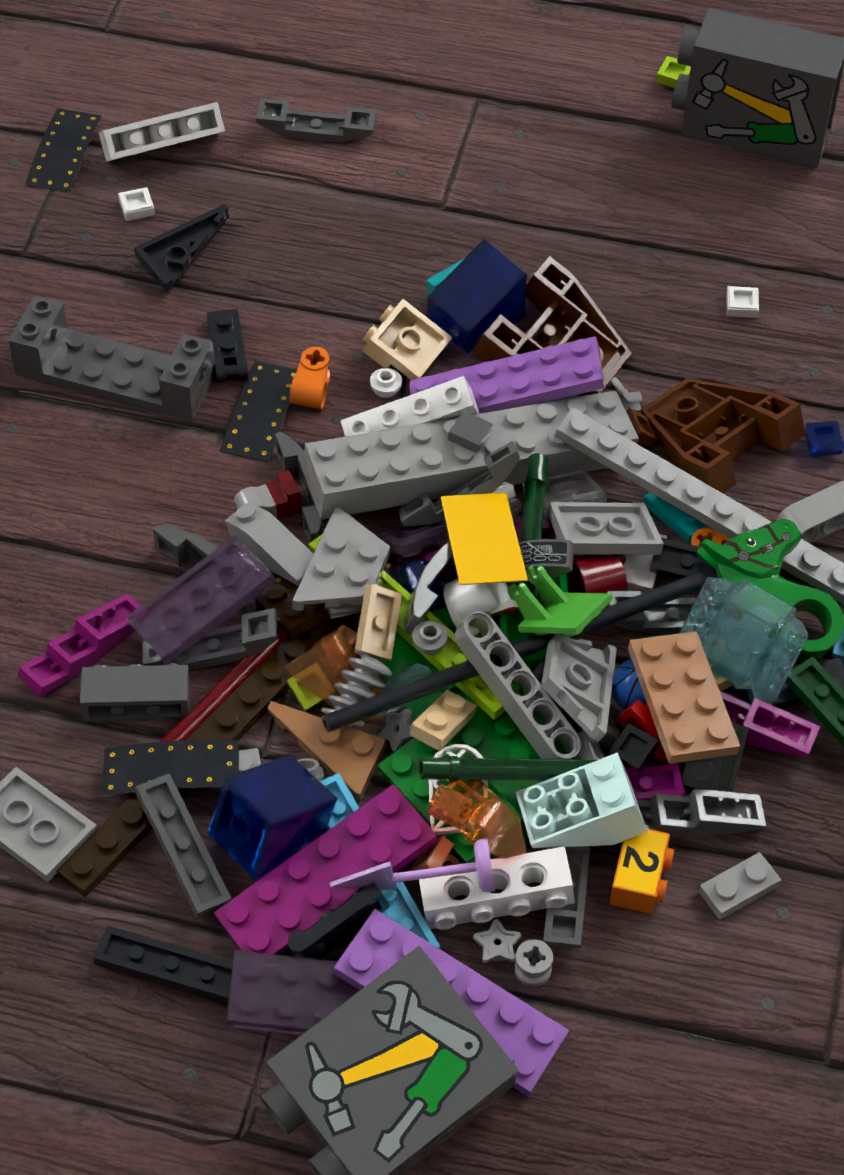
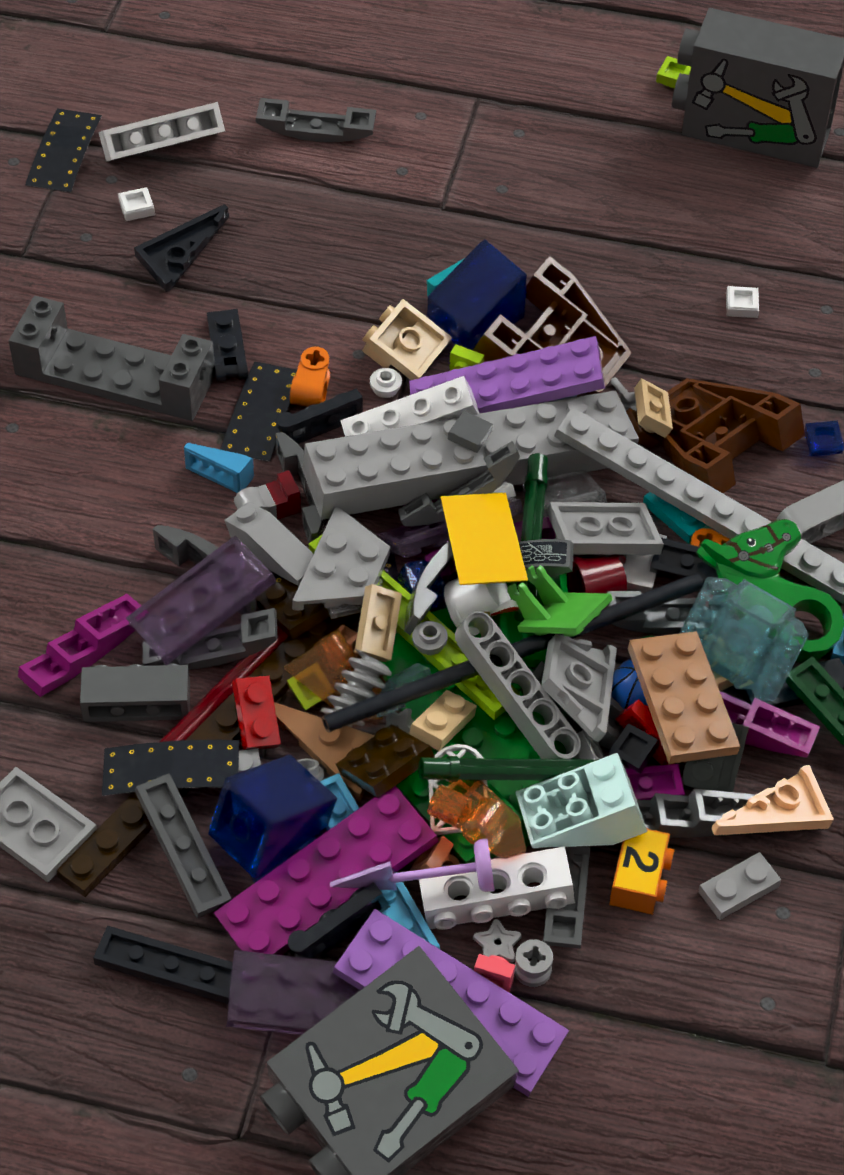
(220, 466): none -> dark azure slope
(256, 712): none -> red plate
(320, 417): none -> black plate
(384, 760): none -> dark brown plate
(463, 357): none -> lime plate
(496, 970): none -> coral plate
(653, 408): none -> tan plate
(786, 807): none -> light nougat wing

